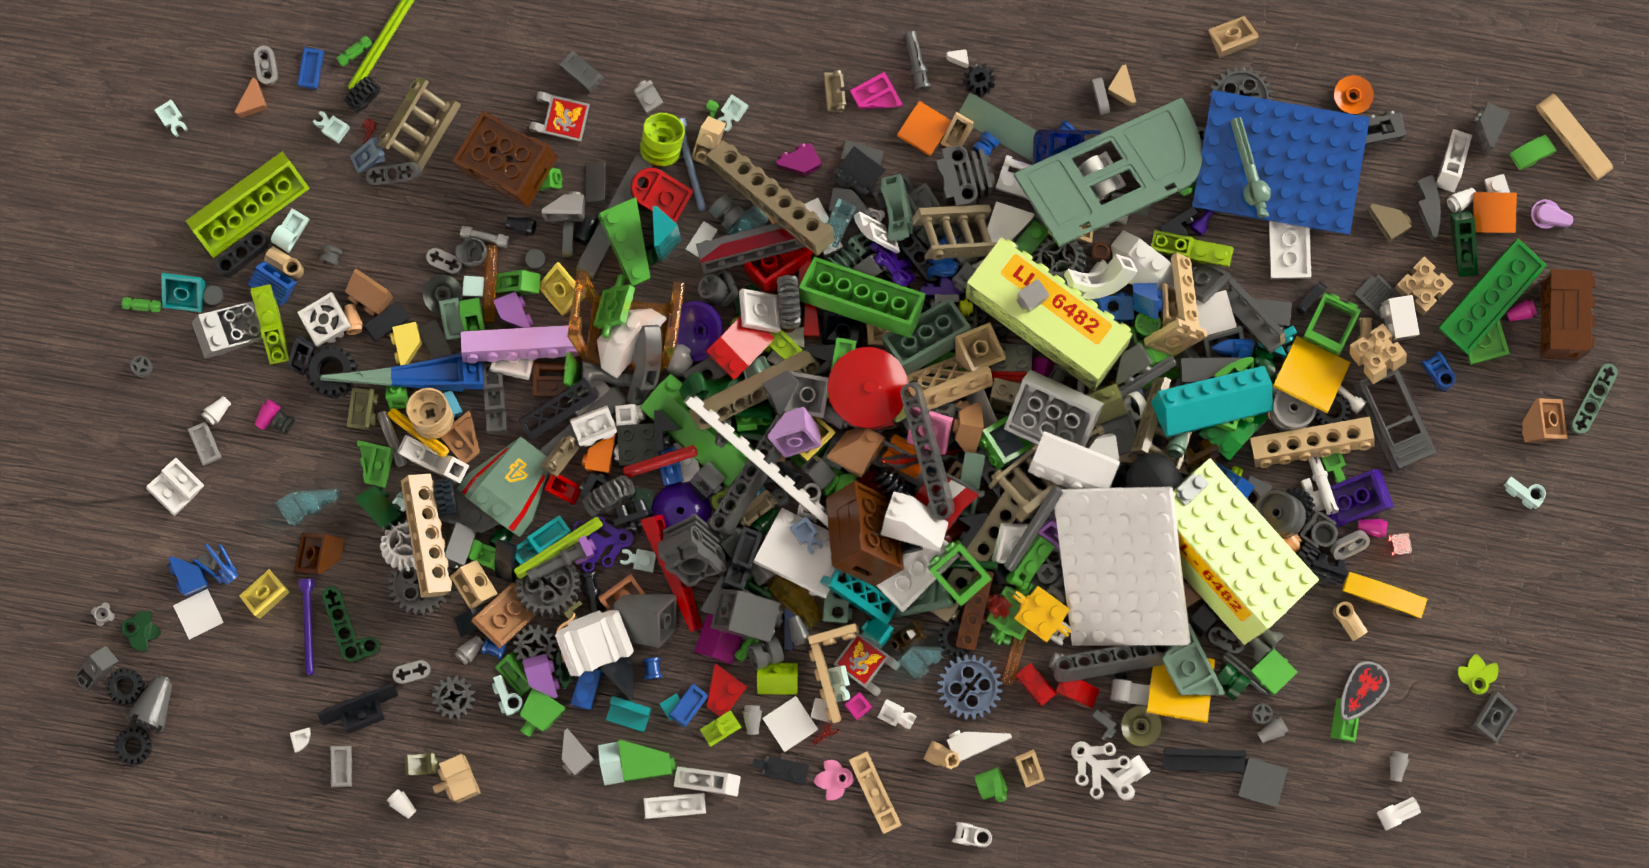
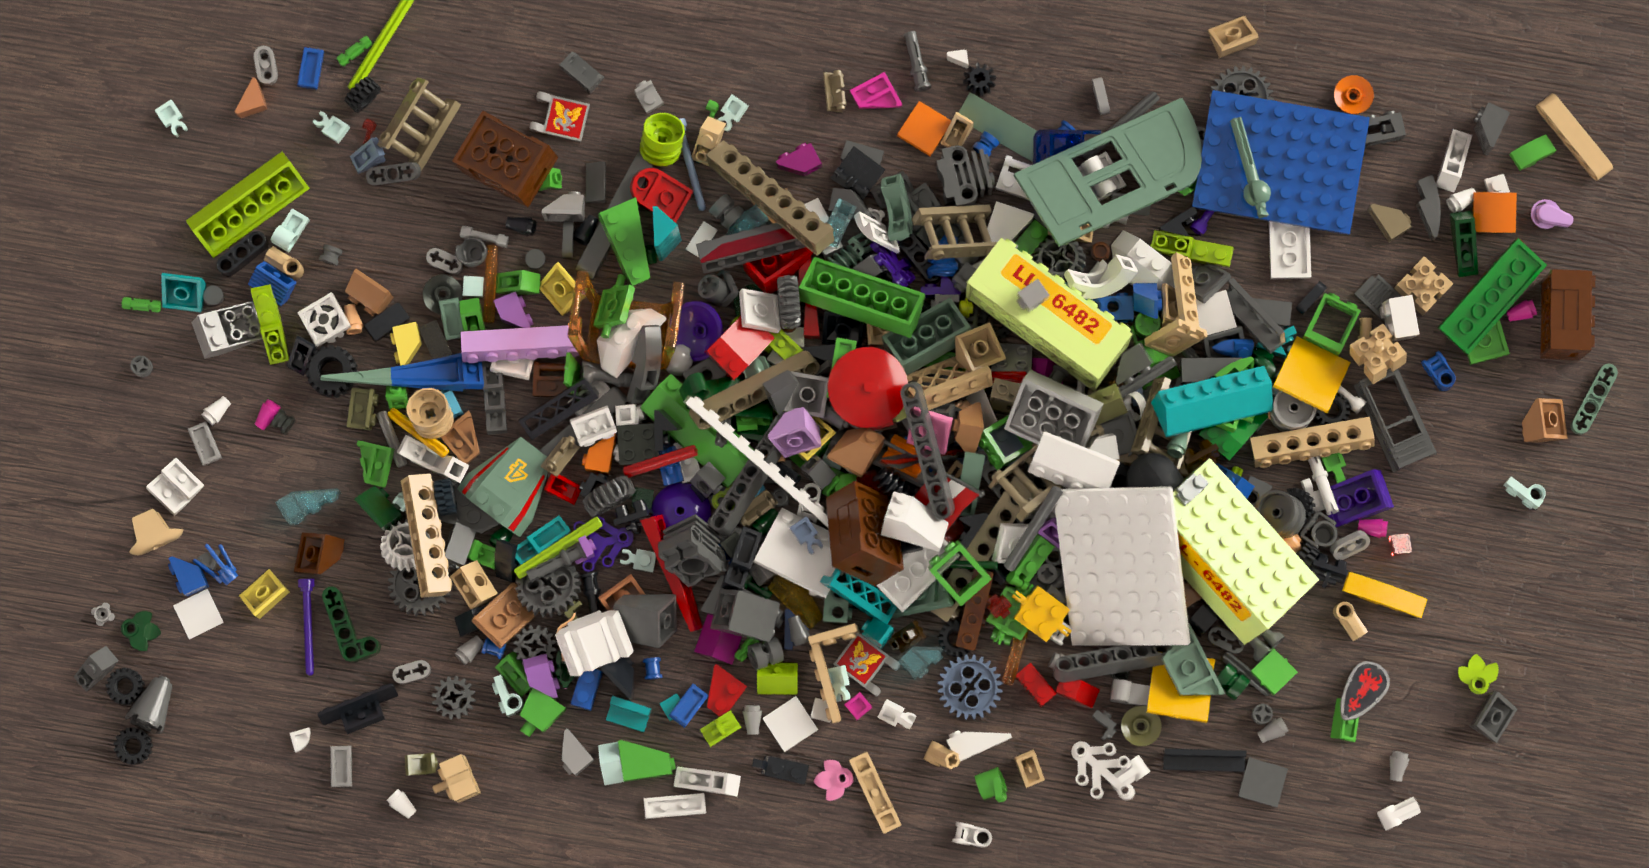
(152, 532): none -> tan piece
(827, 732): clear red hand -> none
(1122, 88): tan slope -> none
(1134, 113): none -> dark grey axle

